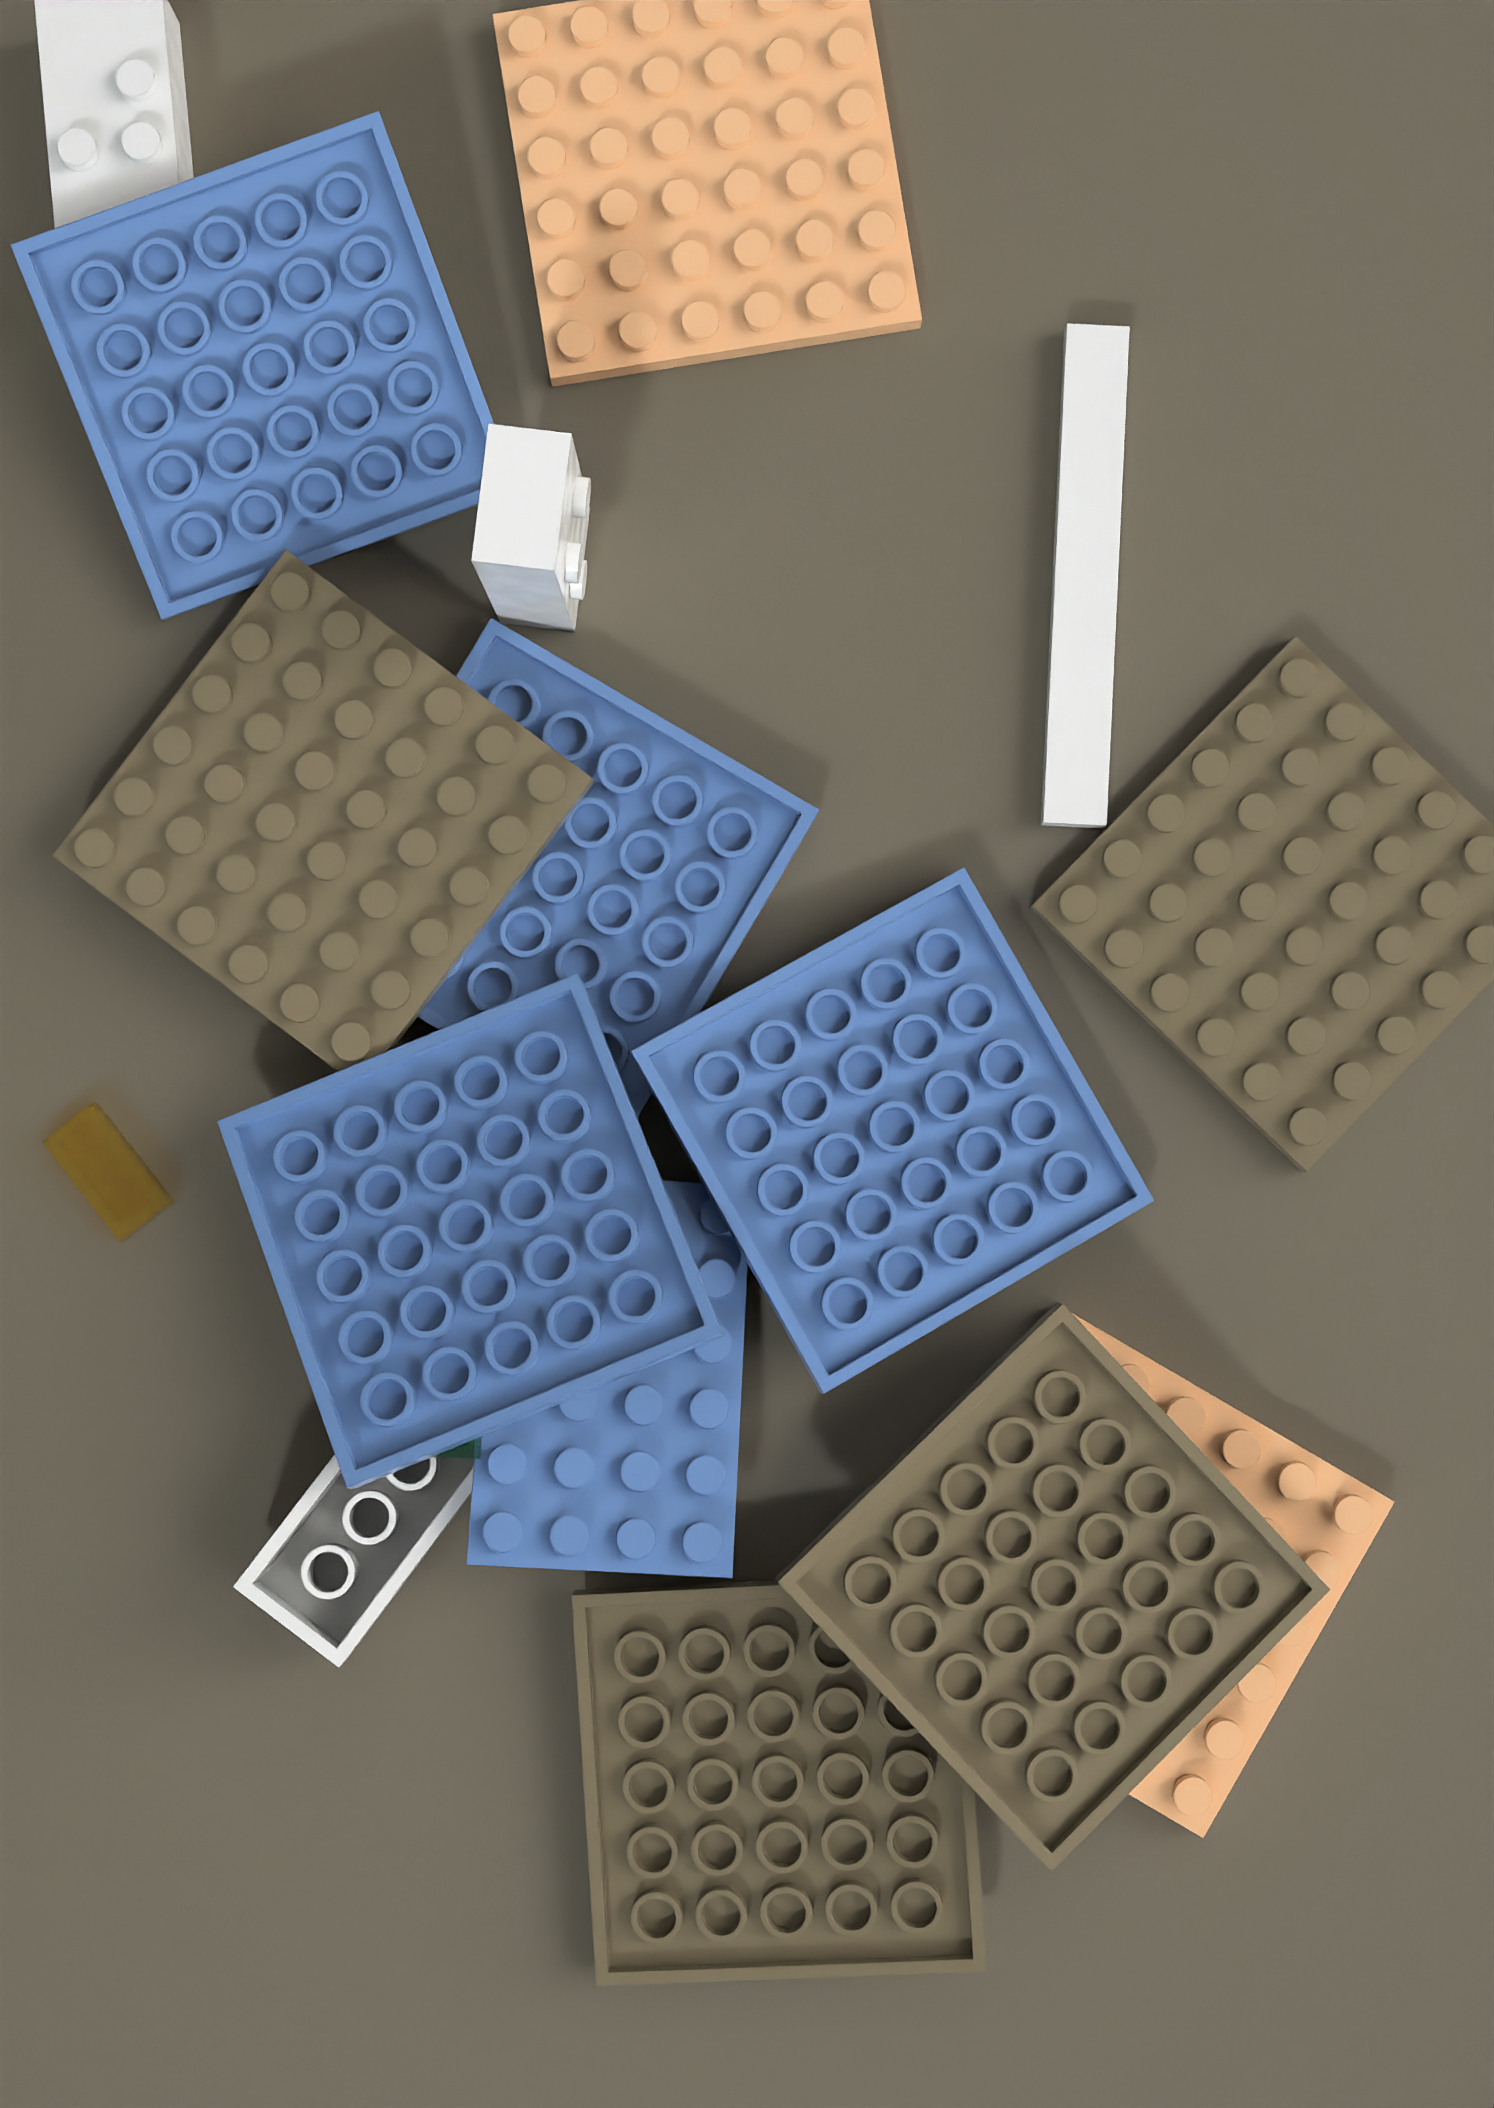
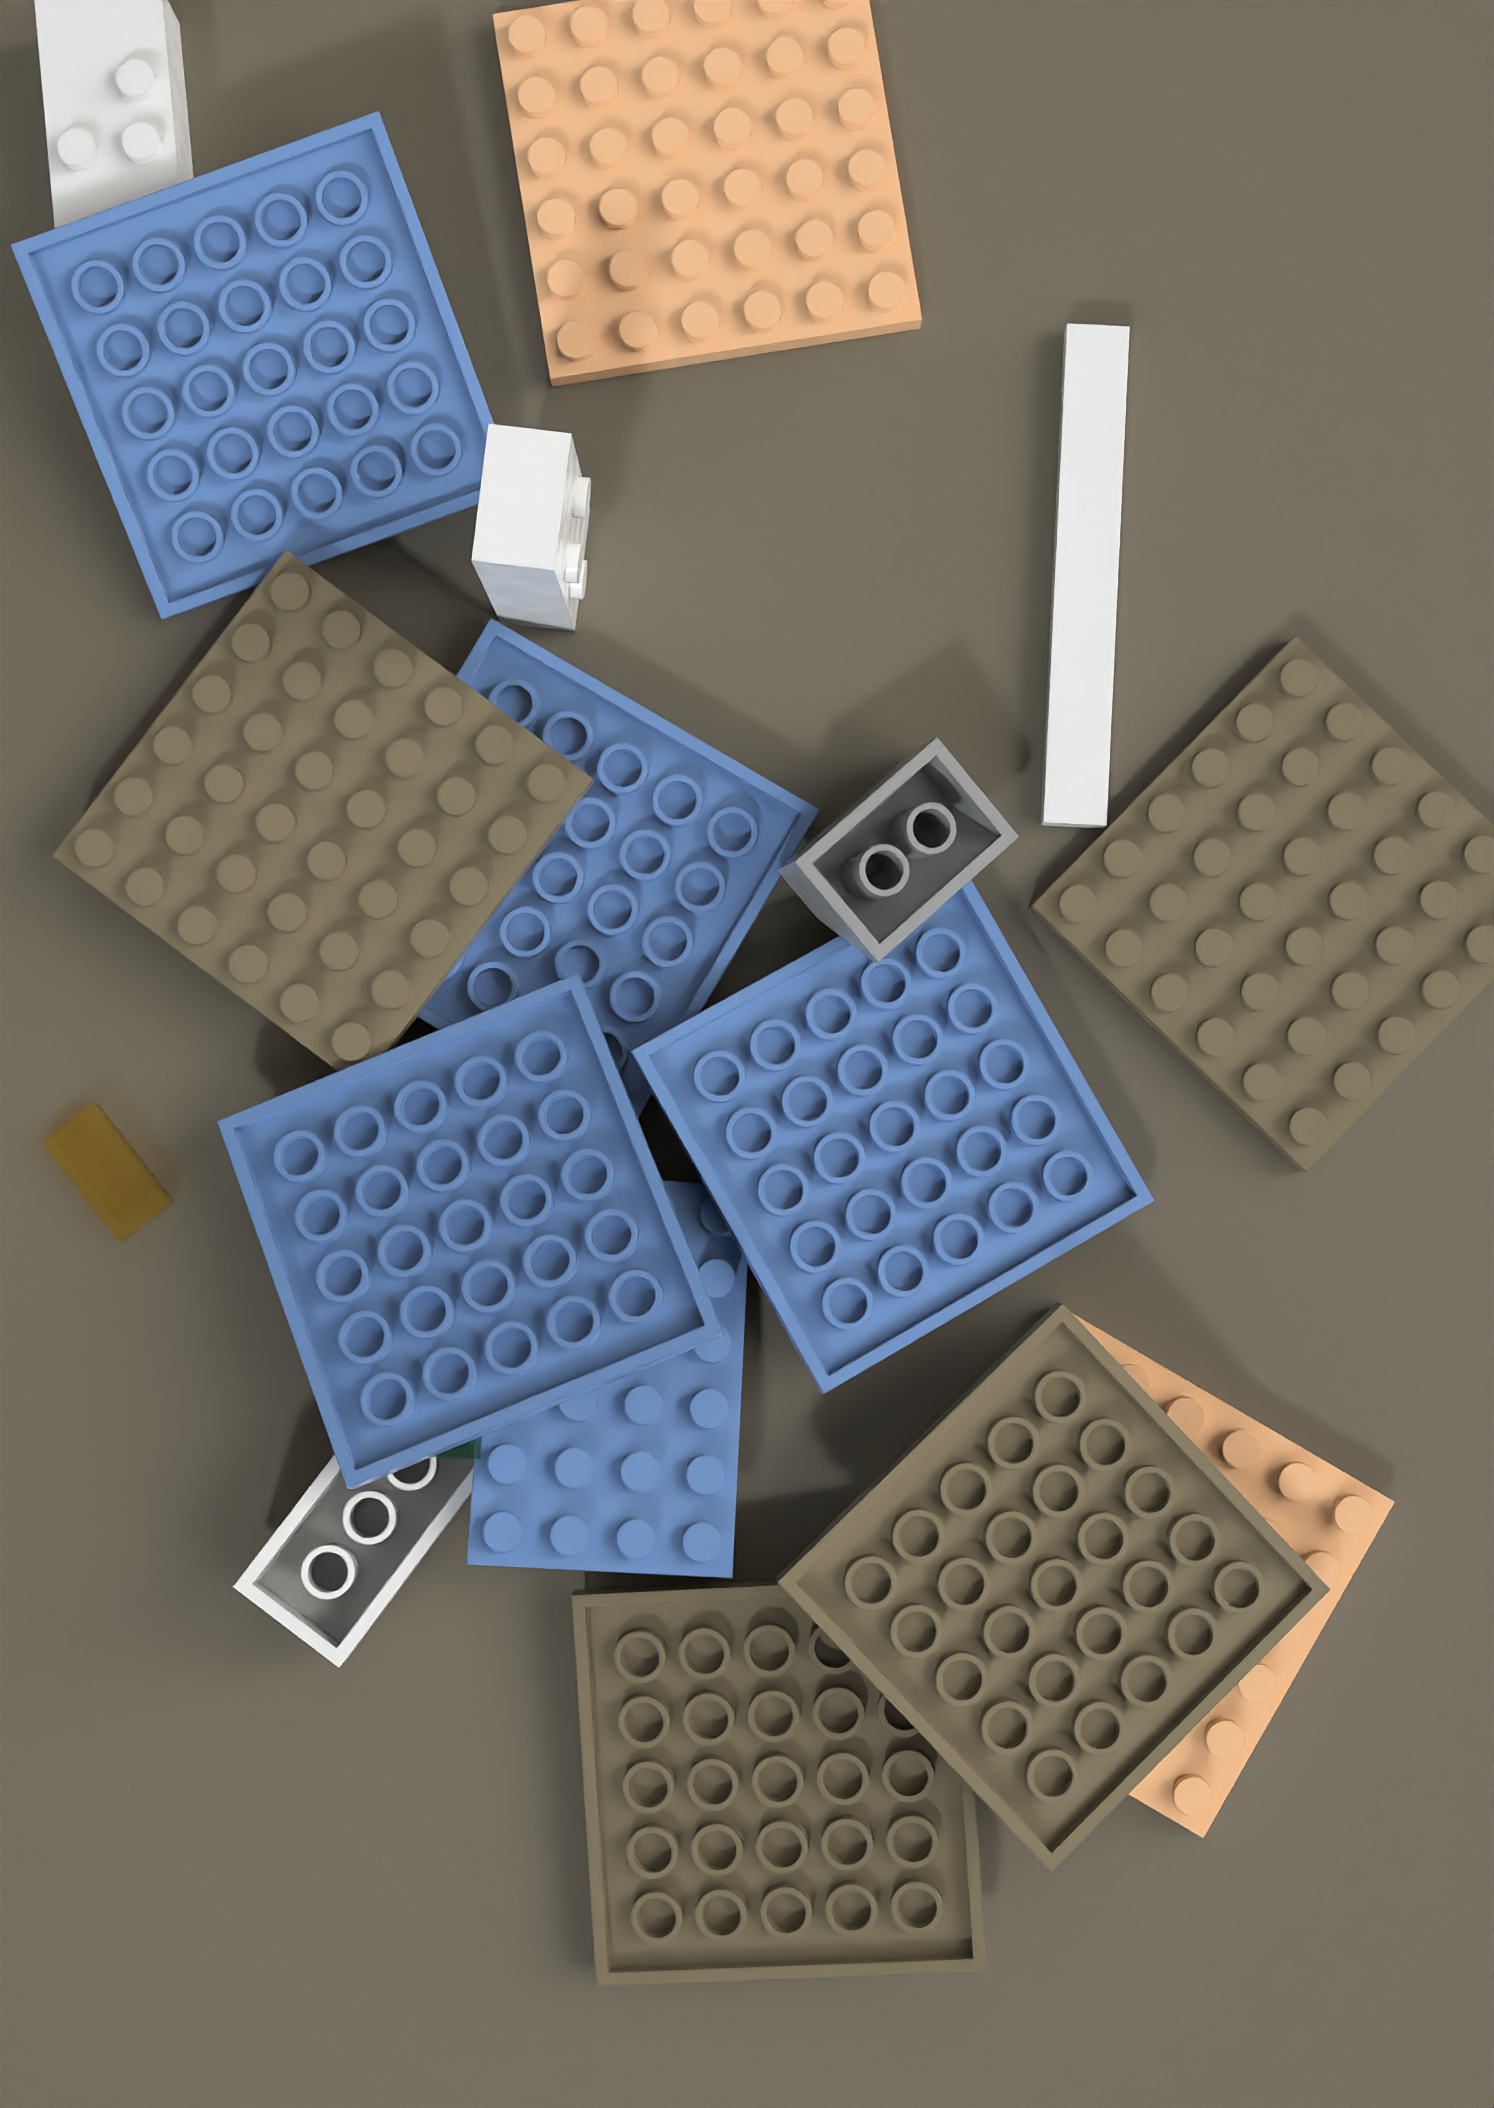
(899, 851): none -> light grey slope

